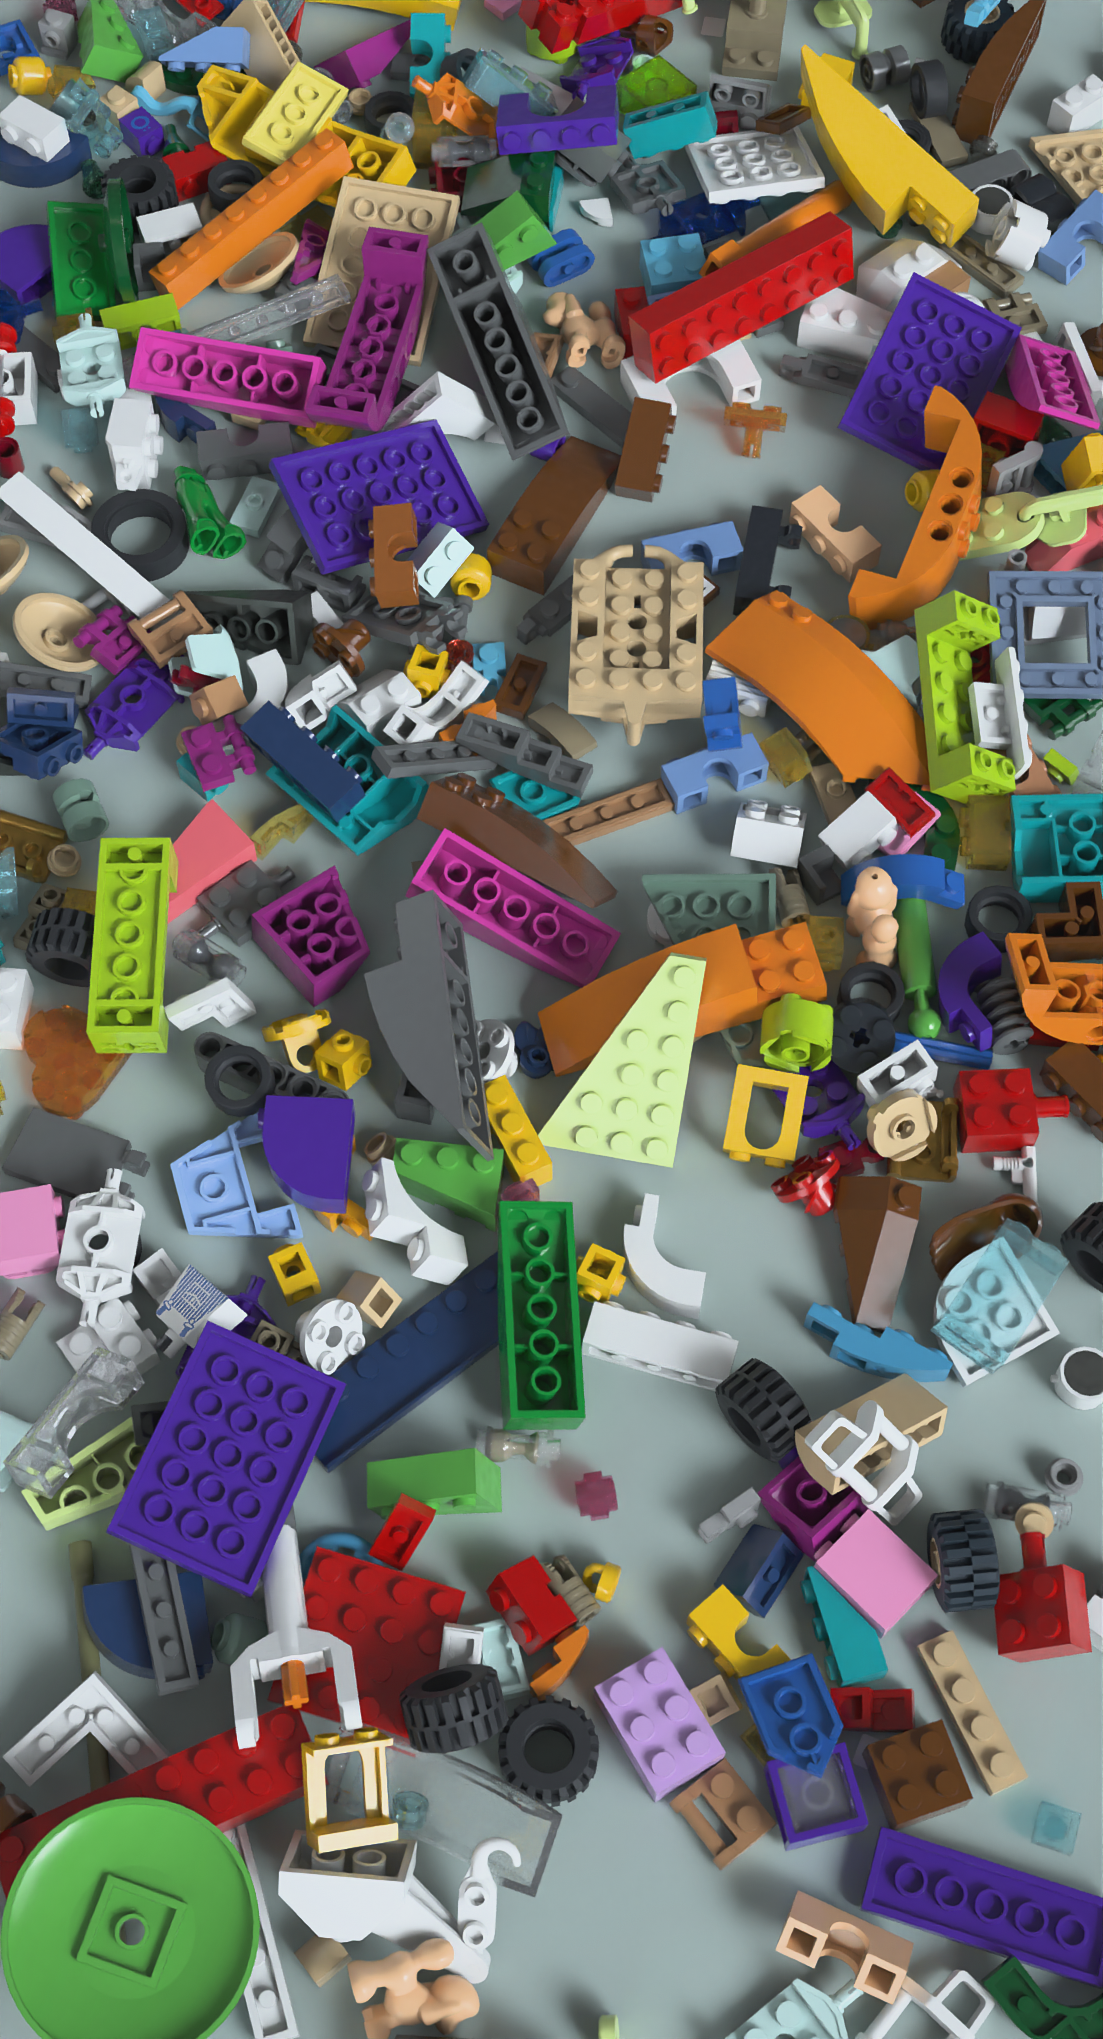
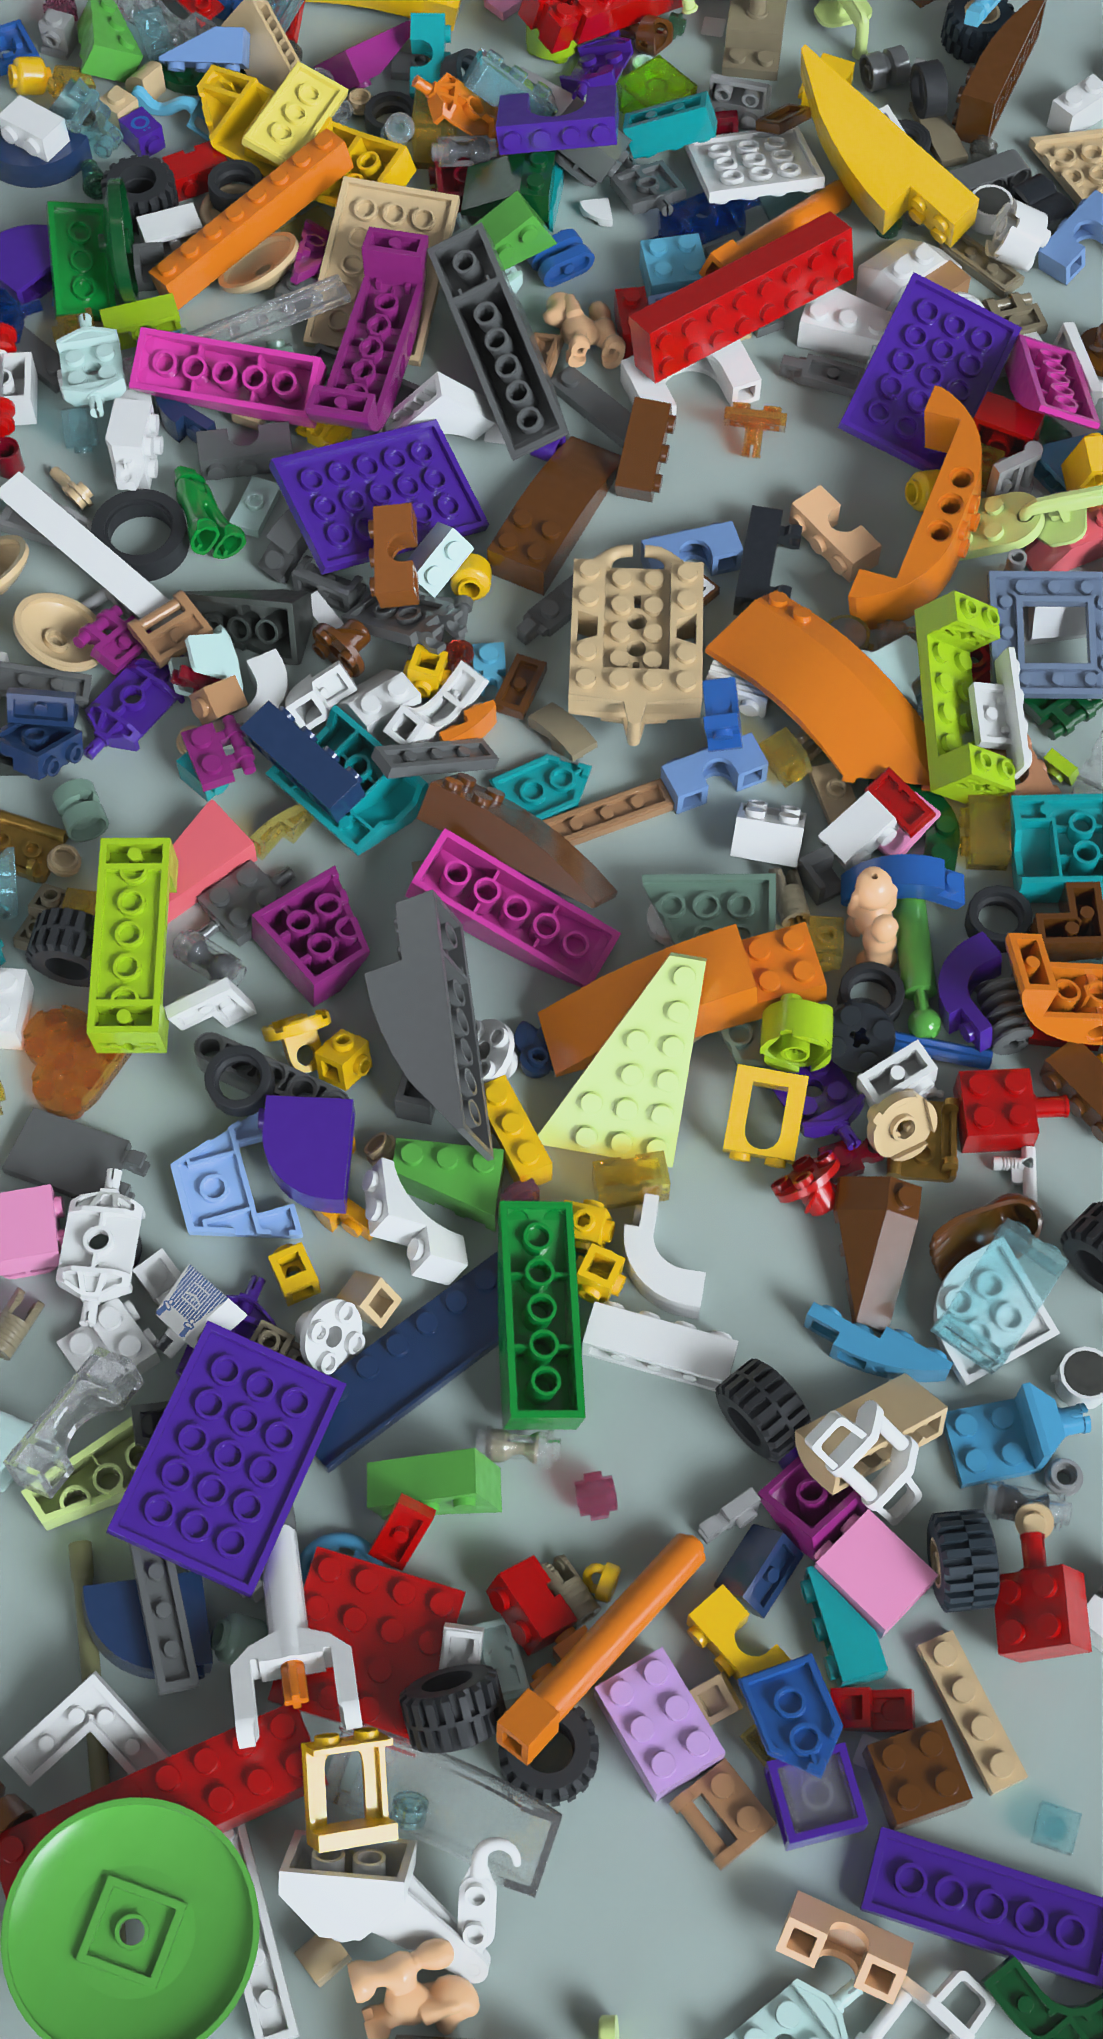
(173, 142): dark green cone -> none
(520, 753): dark grey slope -> none
(537, 1713): none -> orange brick
(591, 1225): none -> yellow brick
(626, 1181): none -> clear yellow brick
(679, 24): none -> clear green plate
(1010, 1436): none -> dark azure plate

